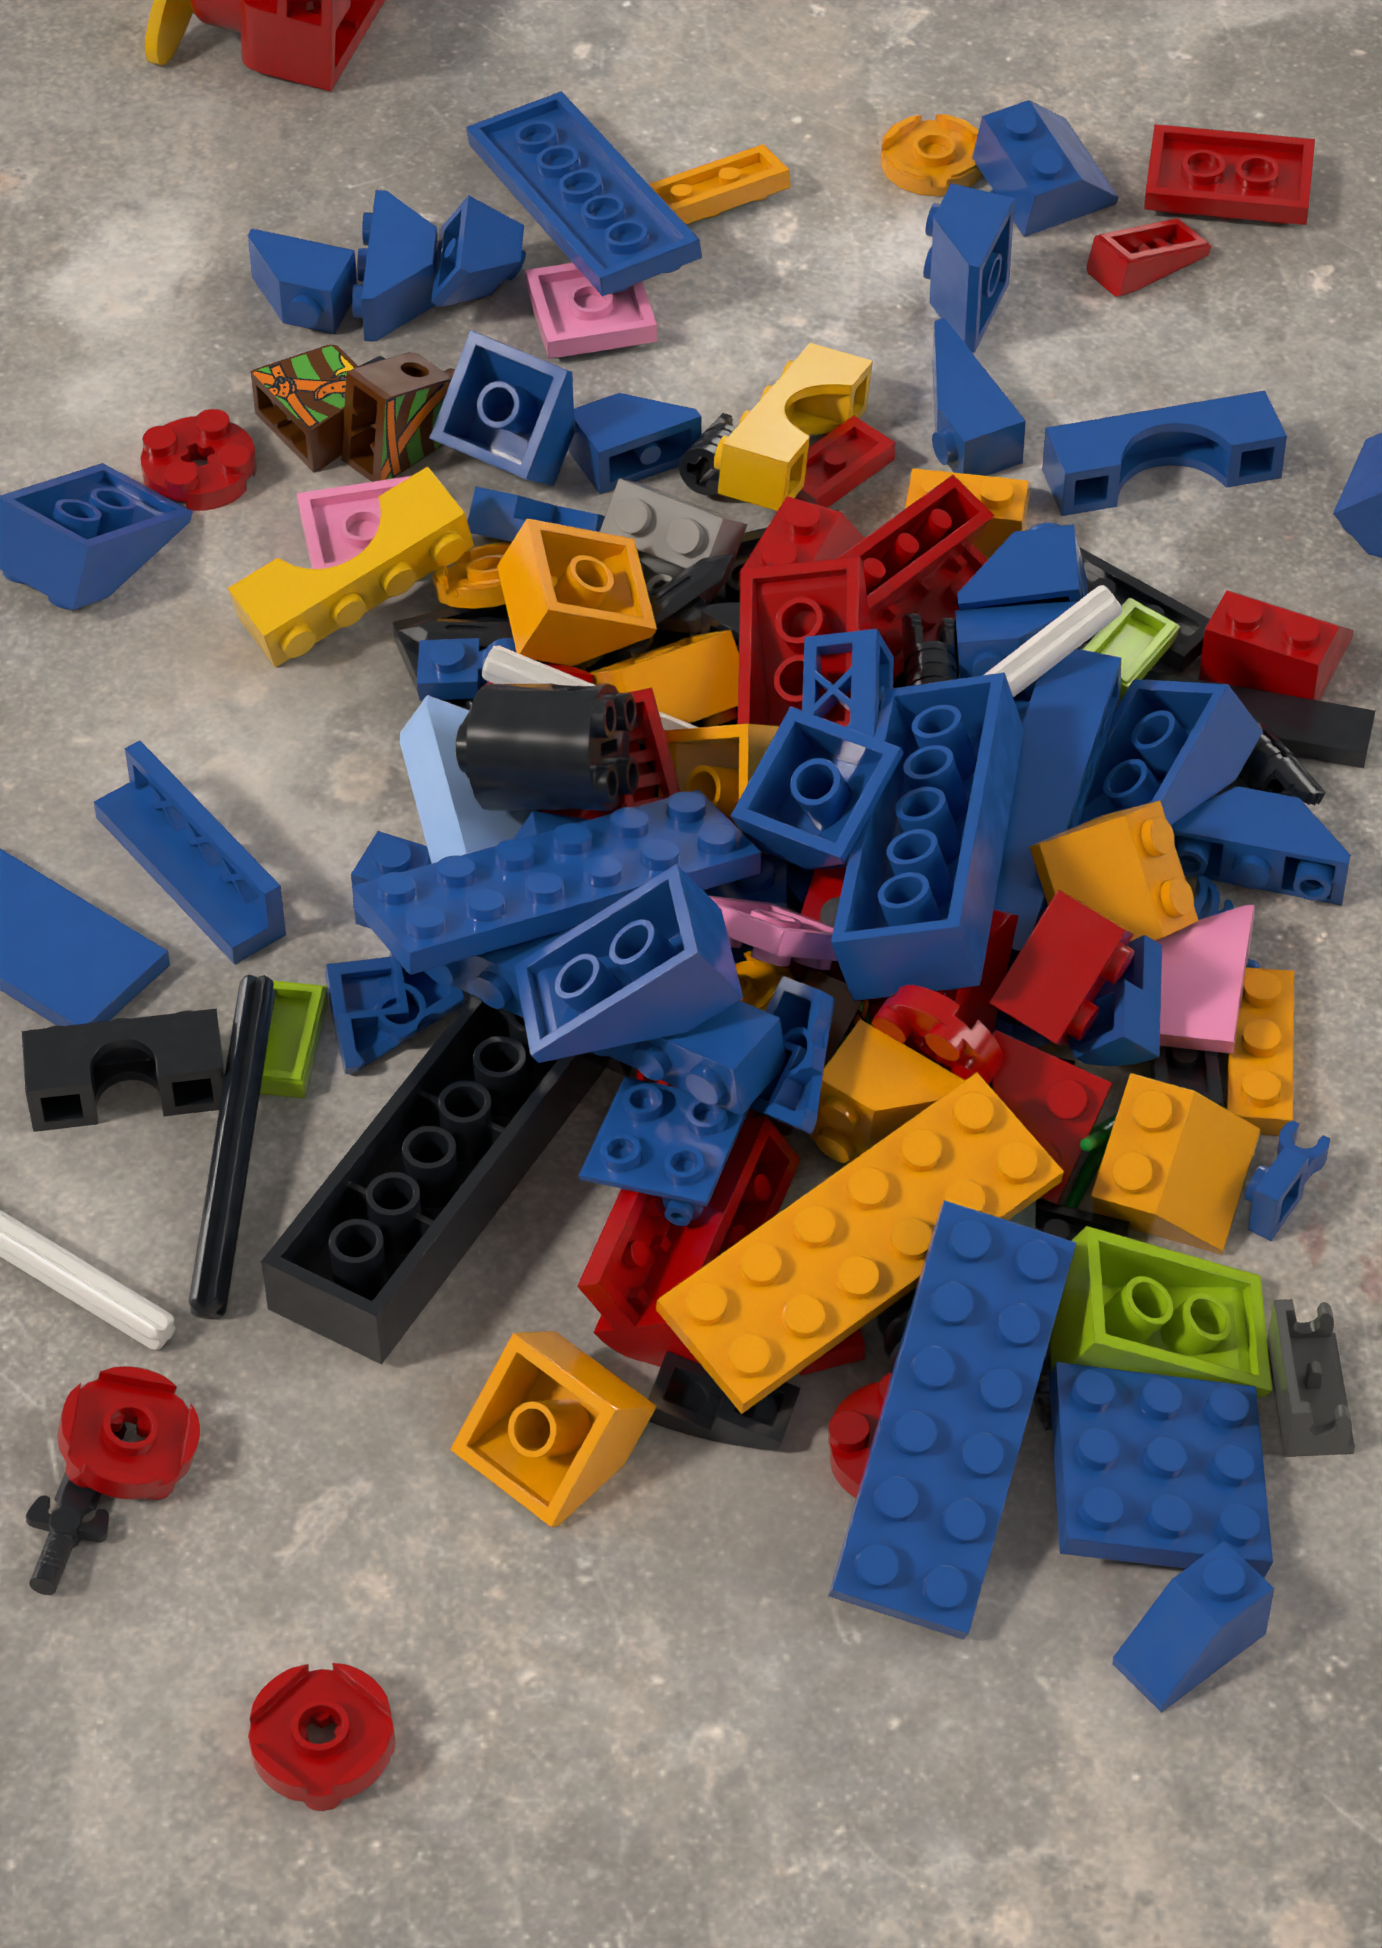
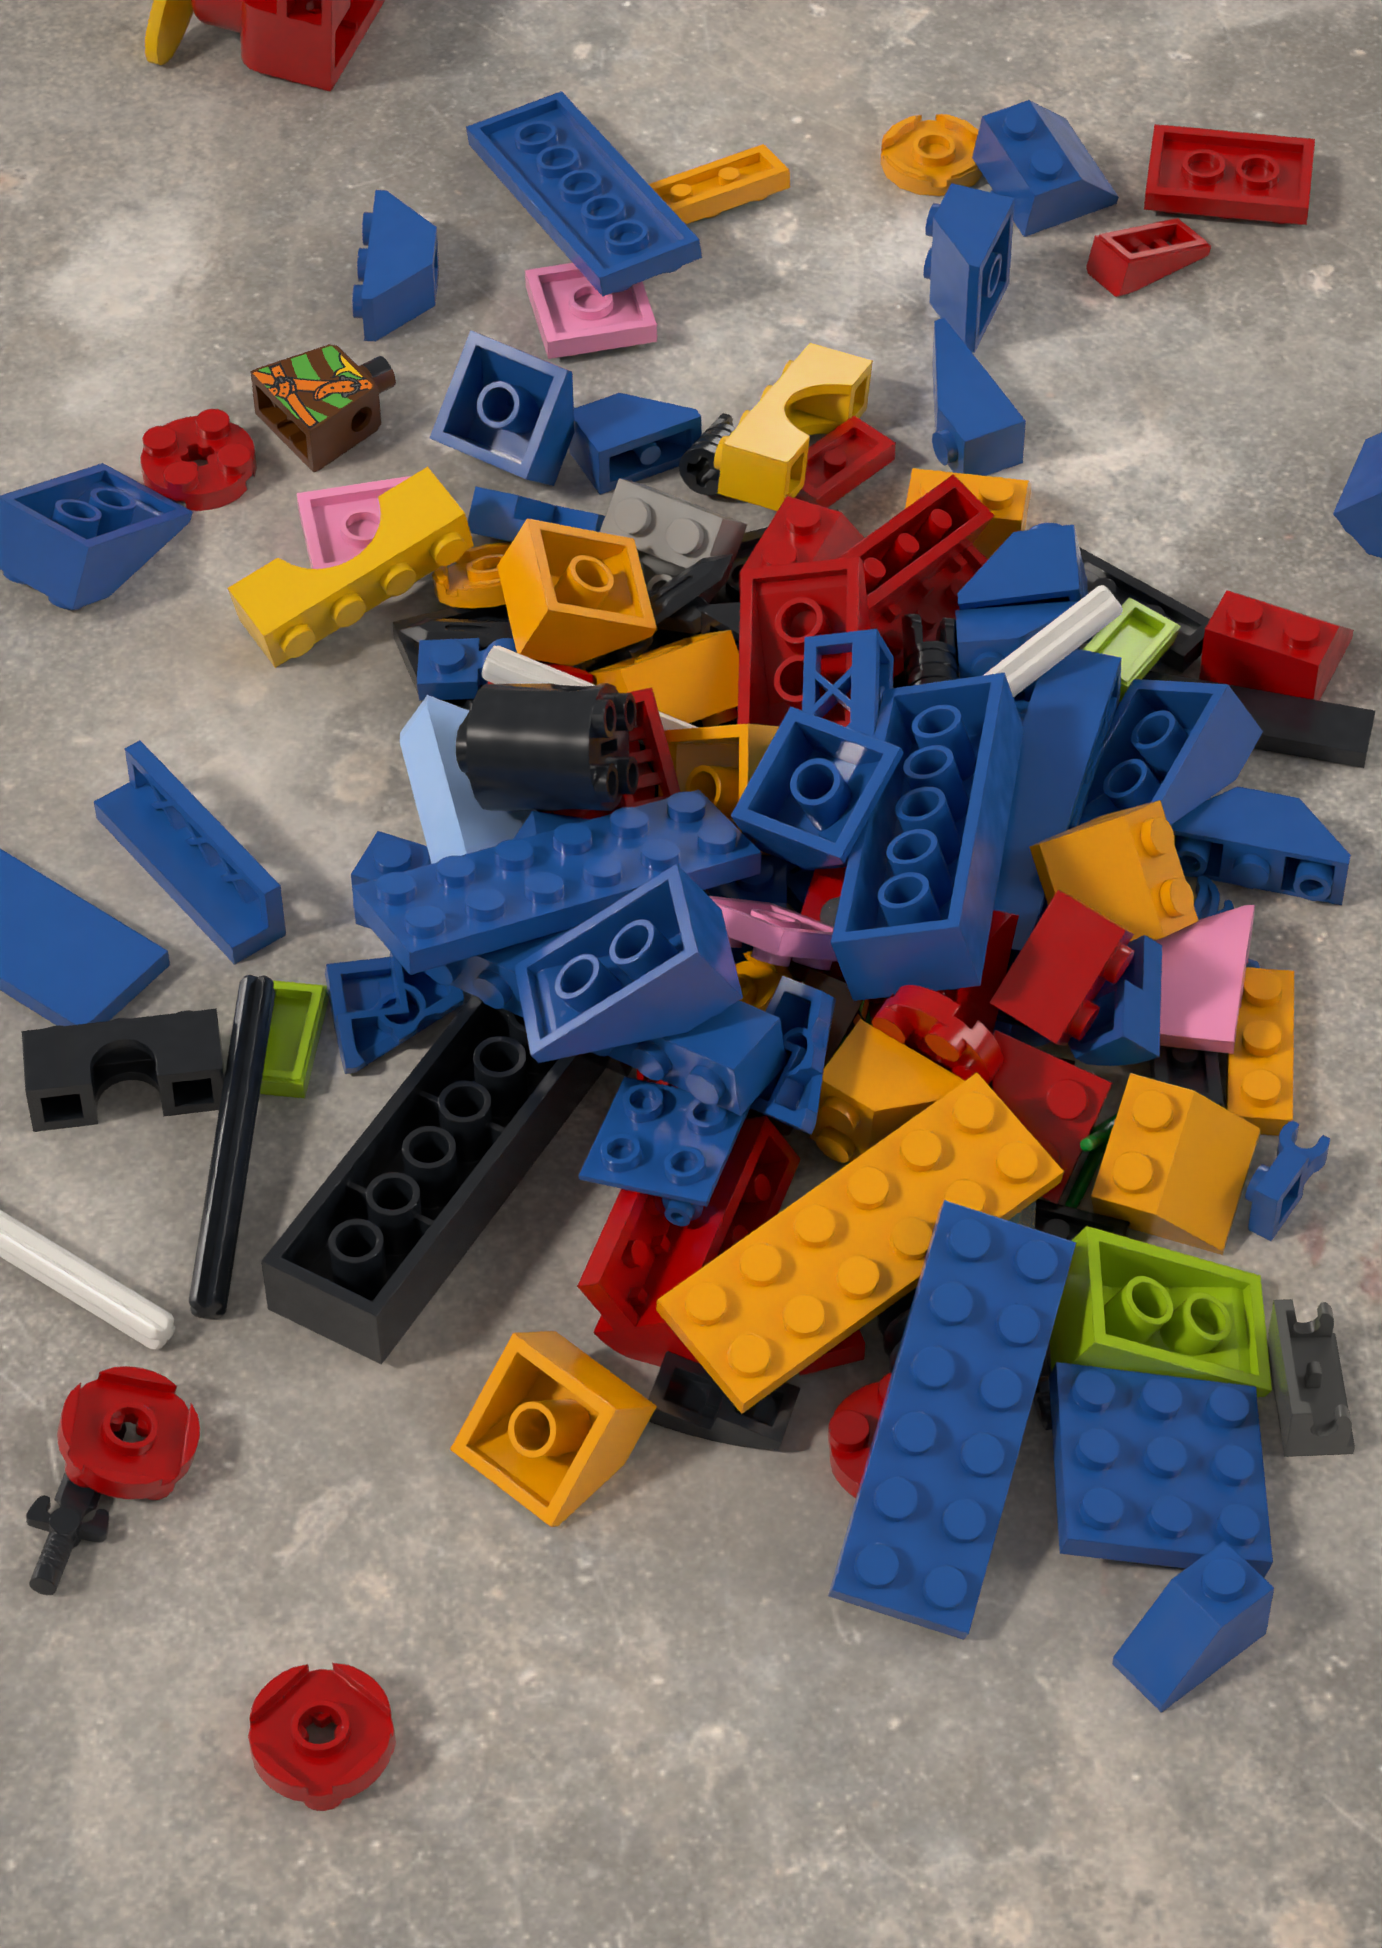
(303, 279): blue slope -> none
(392, 414): reddish brown torso -> none
(476, 253): blue slope -> none
(1226, 437): blue arch -> none
(1277, 771): black hinge -> none

